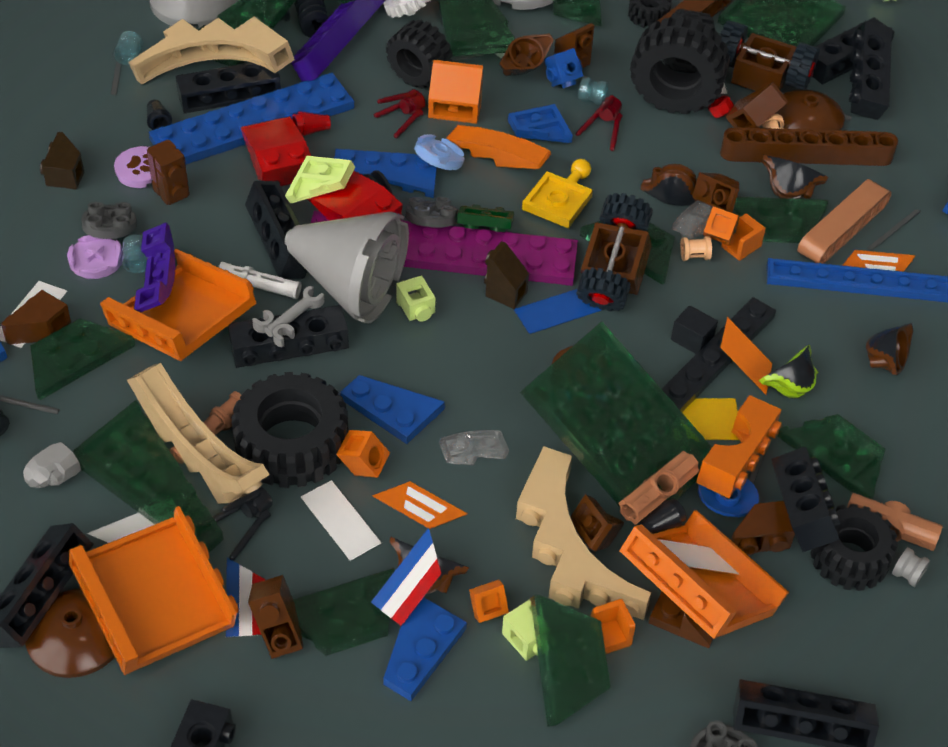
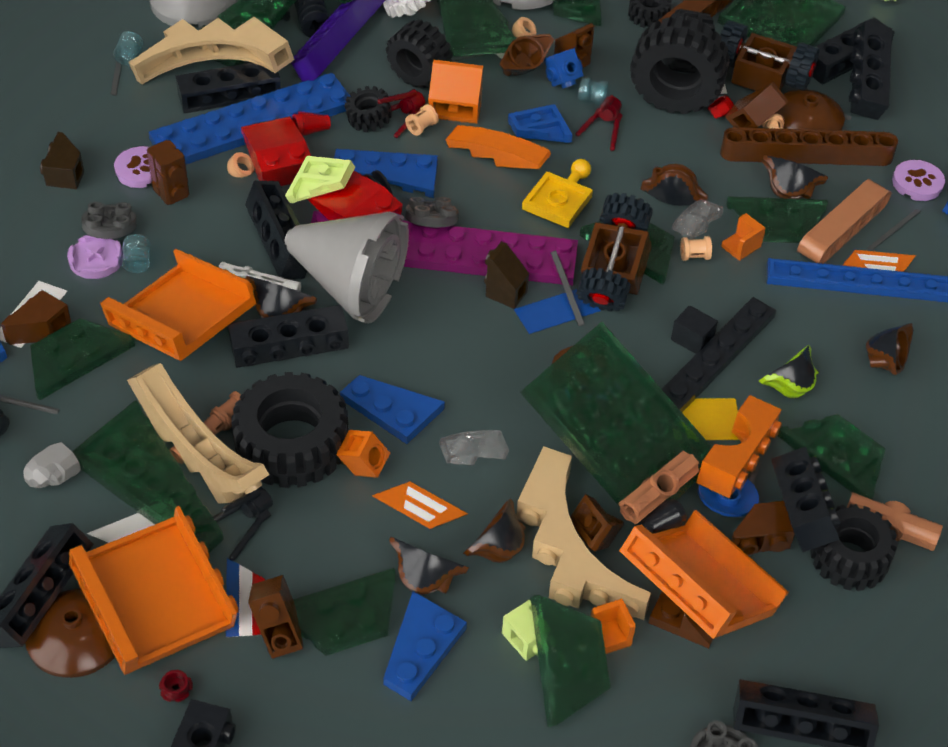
(157, 115): black cone -> none
(160, 268): dark purple slope -> none
(172, 679): none -> dark red plate
(235, 170): none -> light nougat piece
(277, 299): none -> black hat
(281, 325): light grey bar -> none
(341, 520): white sticker -> none
(370, 118): none -> black tyre
(409, 581): sticker -> none
(418, 122): none -> light nougat bush
(418, 304): yellowish green brick -> none
(438, 153): light blue tile -> none
(475, 216): dark green plate -> none
(489, 601): orange tile -> none
(501, 538): none -> hat
(523, 22): none -> light nougat piece
(569, 293): none -> dark grey piece
(699, 556): white sticker -> none
(716, 190): reddish brown slope -> none
(721, 225): orange brick -> none
(745, 354): orange sticker -> none
(911, 567): light grey wheel -> none
(918, 179): none -> lavender tile

